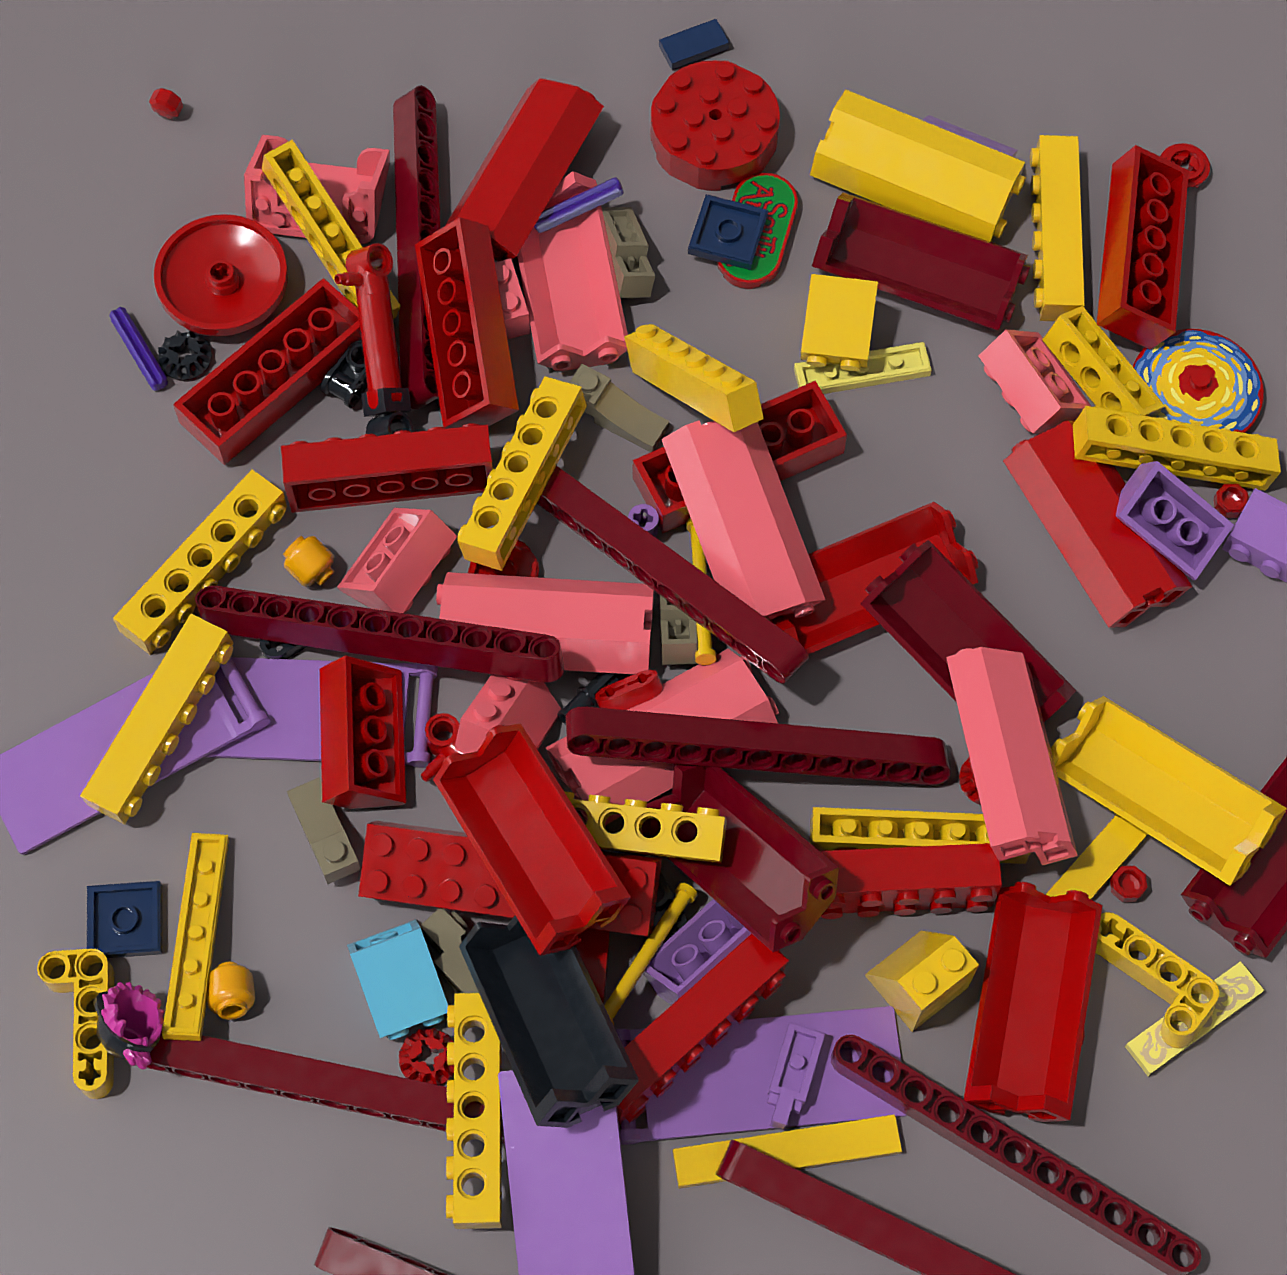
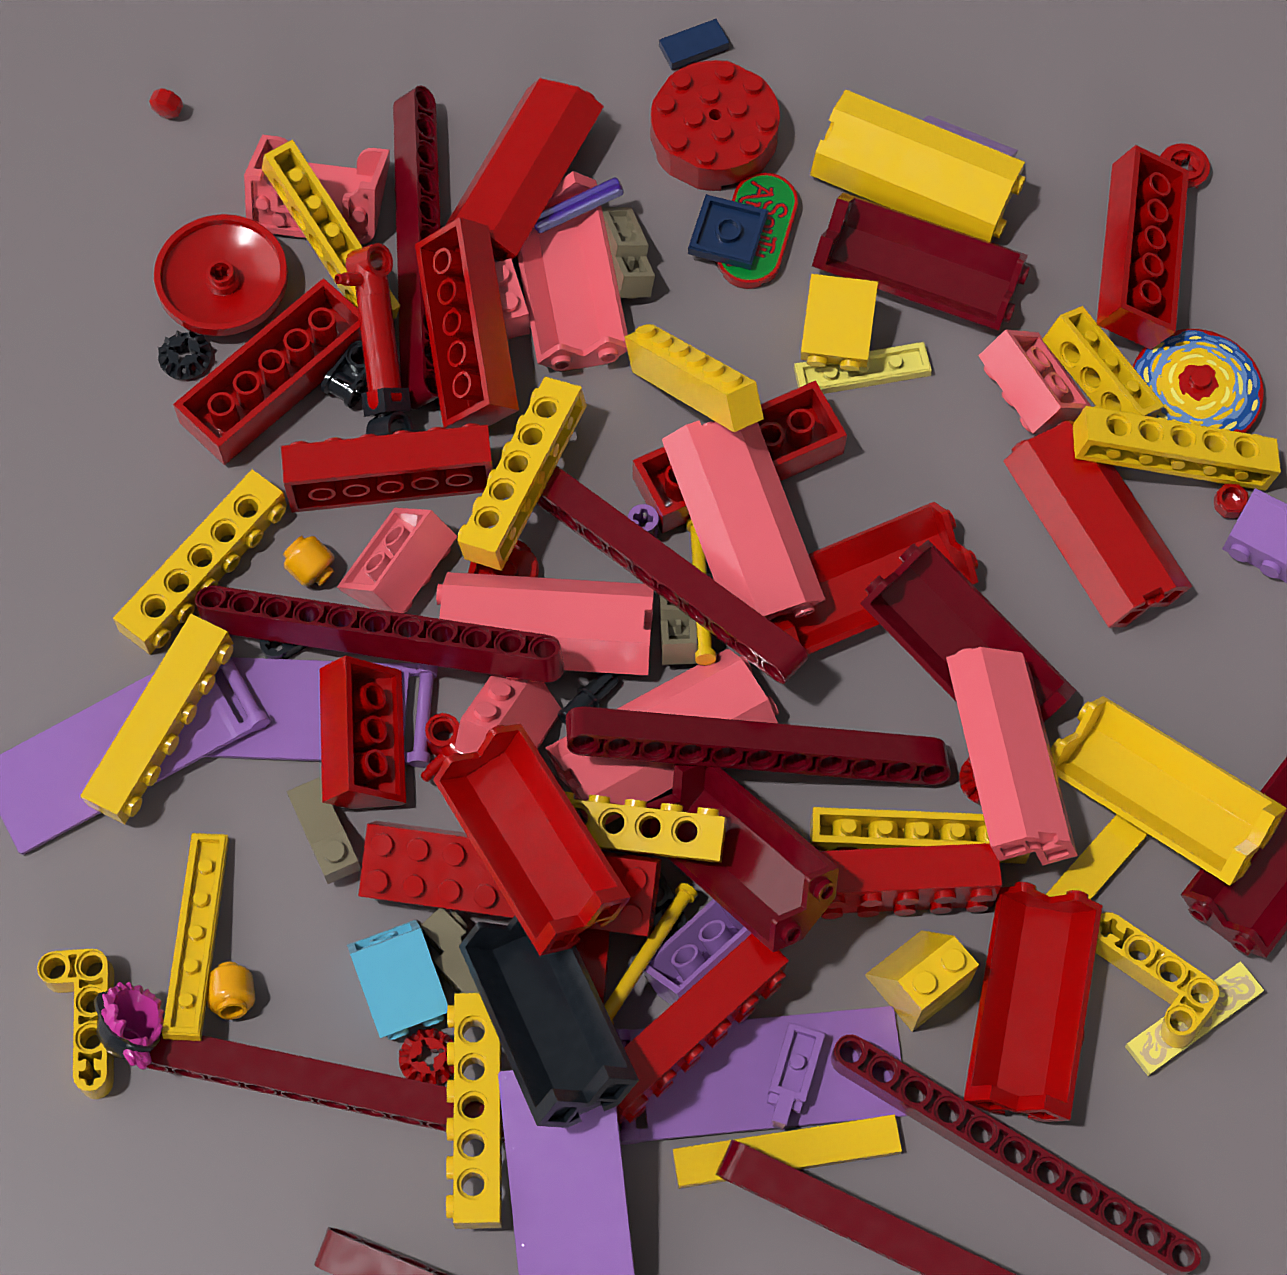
(125, 919): dark blue tile -> none
(138, 348): dark purple axle -> none
(618, 411): dark tan slope -> none
(630, 691): red beam -> none
(1058, 226): yellow brick -> none
(1128, 883): red tile -> none
(1172, 518): medium lavender slope -> none

